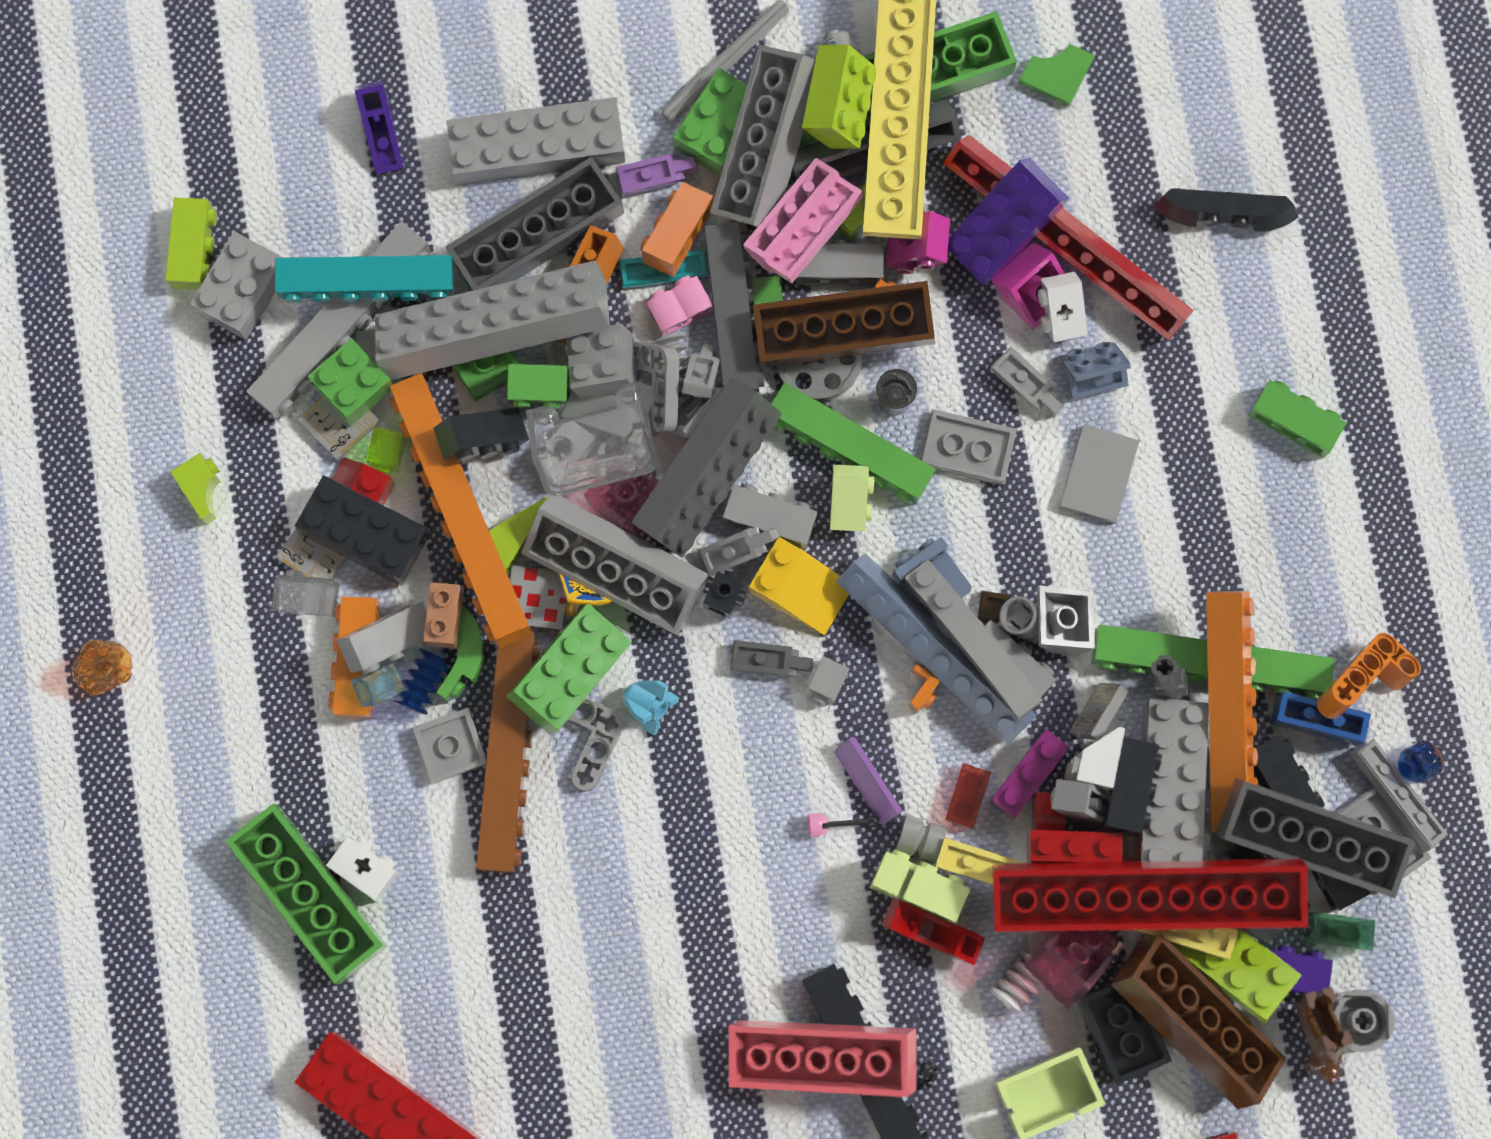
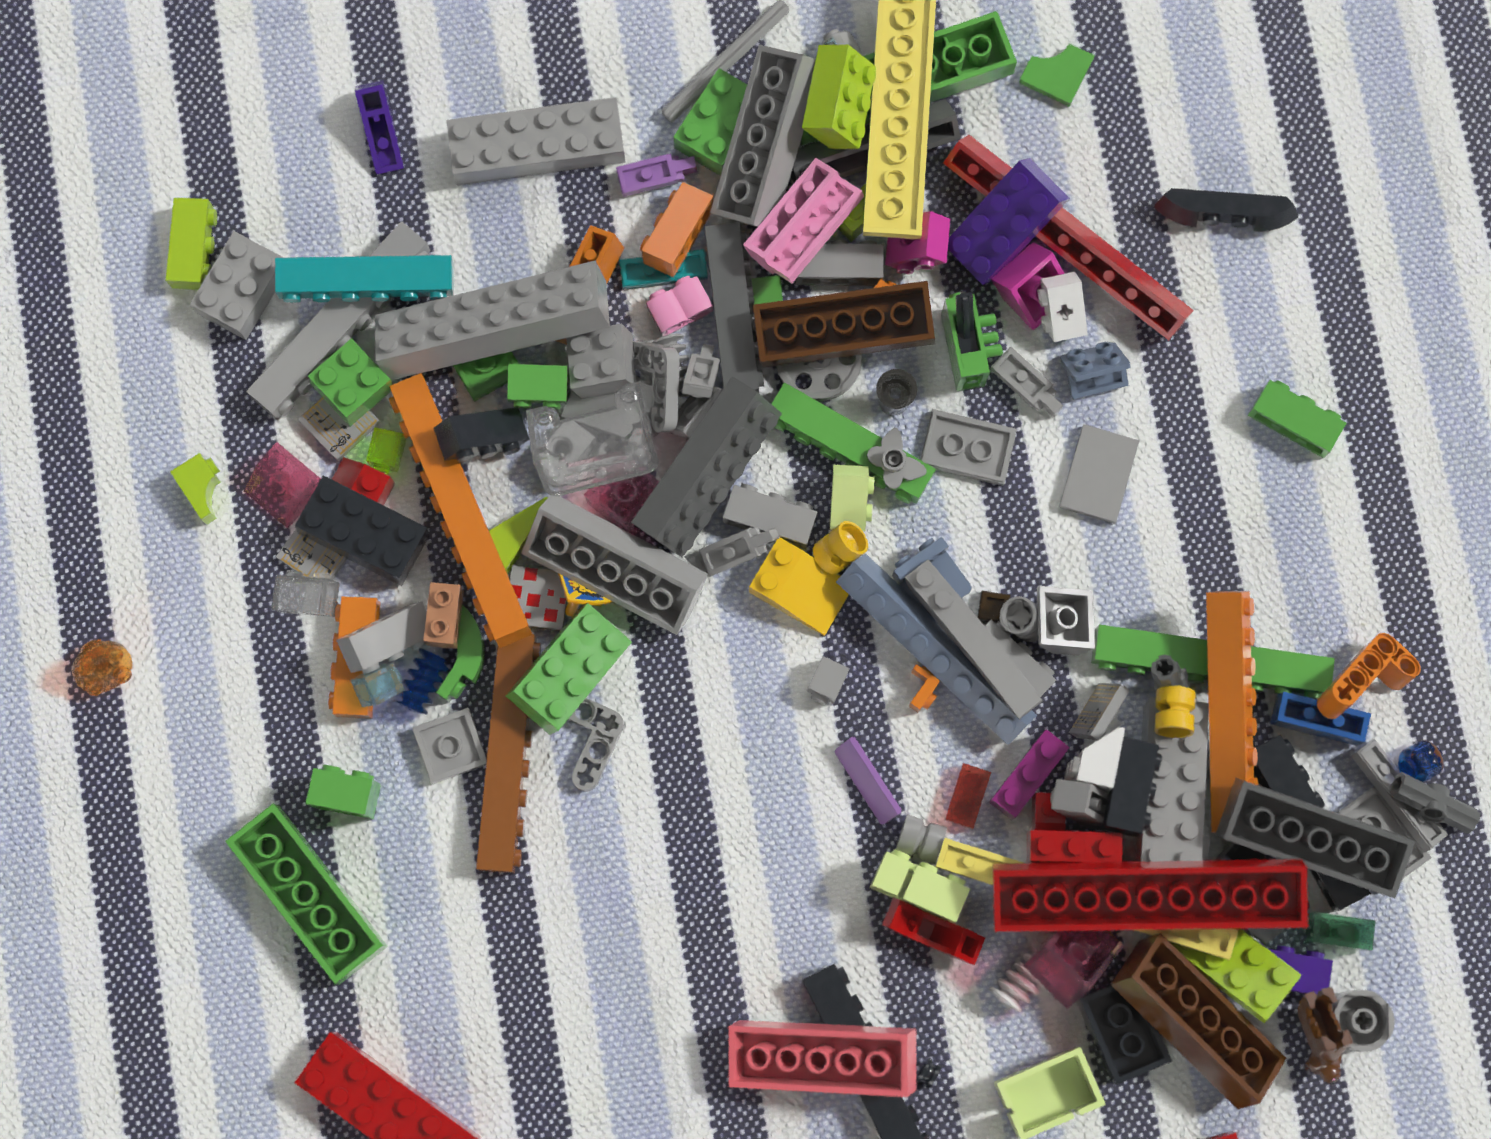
(281, 485): none -> clear pink slope
(343, 793): none -> bright green brick
(346, 863): white brick -> none
(536, 227): dark grey brick -> none
(649, 703): medium azure brick -> none
(720, 603): black brick -> none
(768, 659): dark grey hinge -> none
(819, 824): hinge -> none
(840, 547): none -> yellow wheel
(894, 460): none -> light grey animal
(967, 342): none -> bright green piece
(1174, 715): none -> yellow wheel
(1434, 803): none -> dark grey piece

